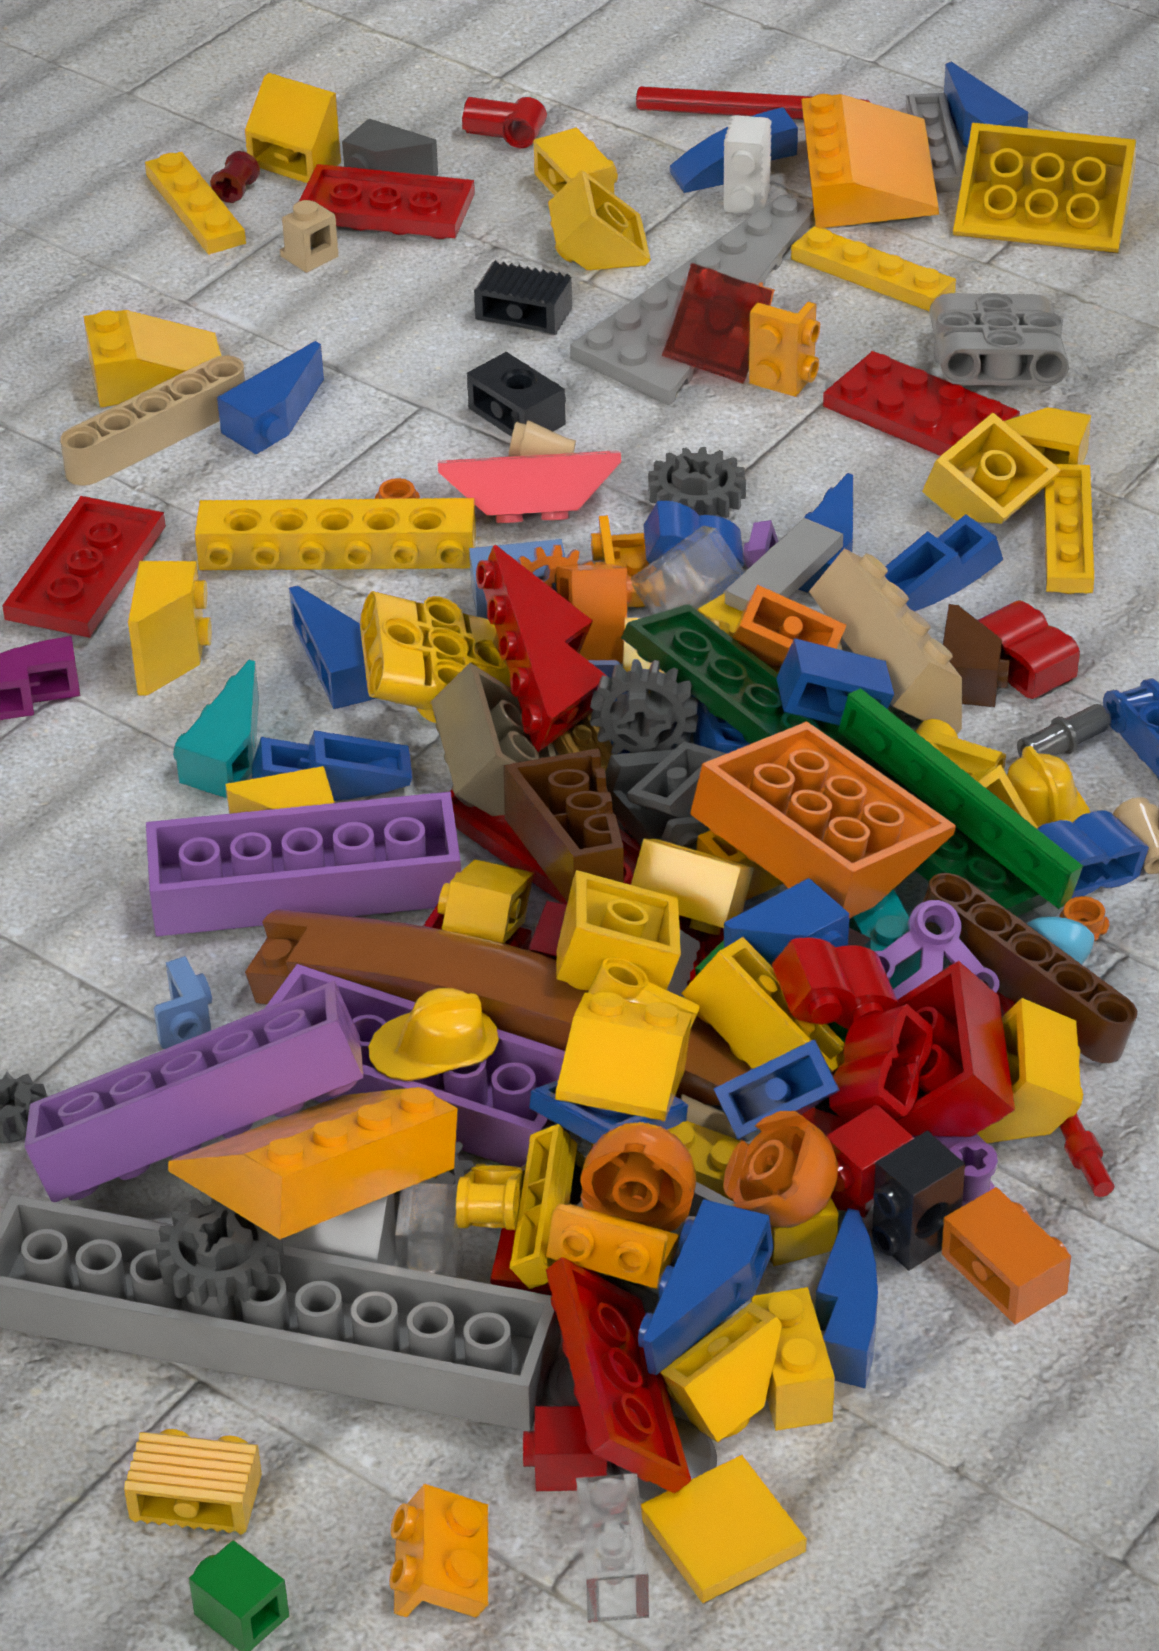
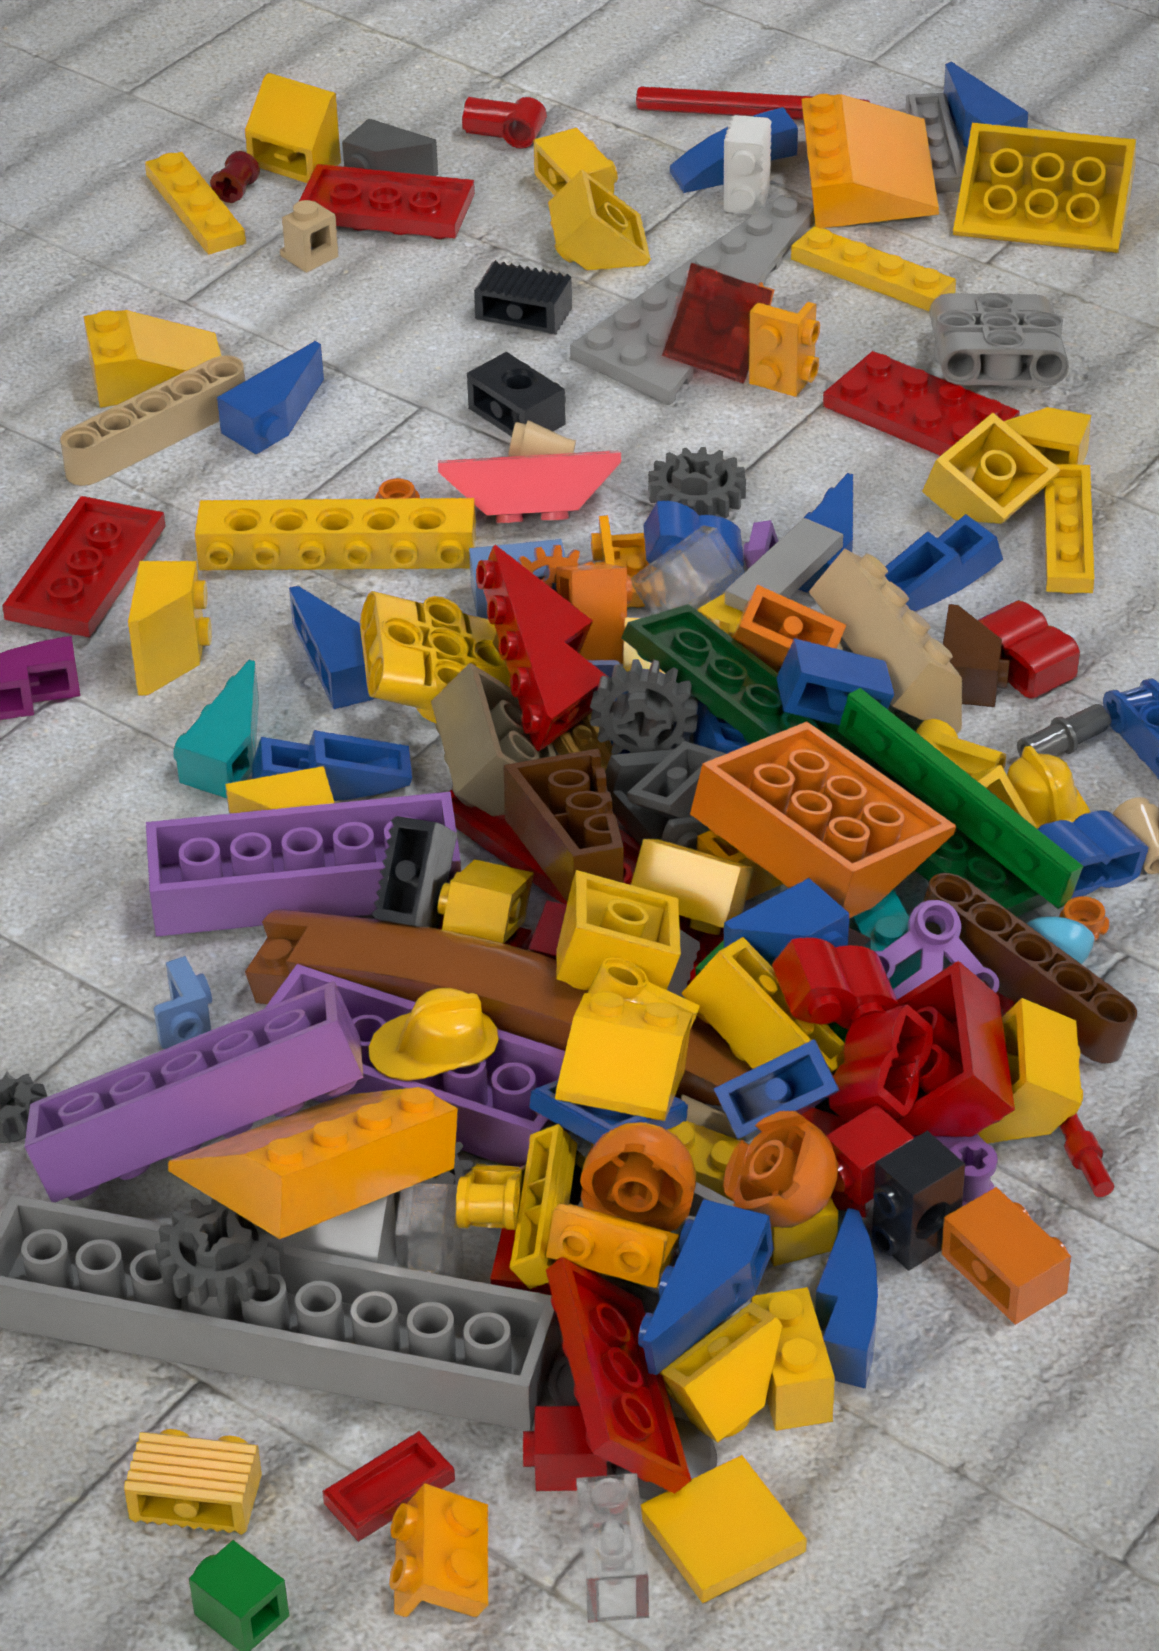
(375, 1491): none -> red tile
(414, 872): none -> black brick

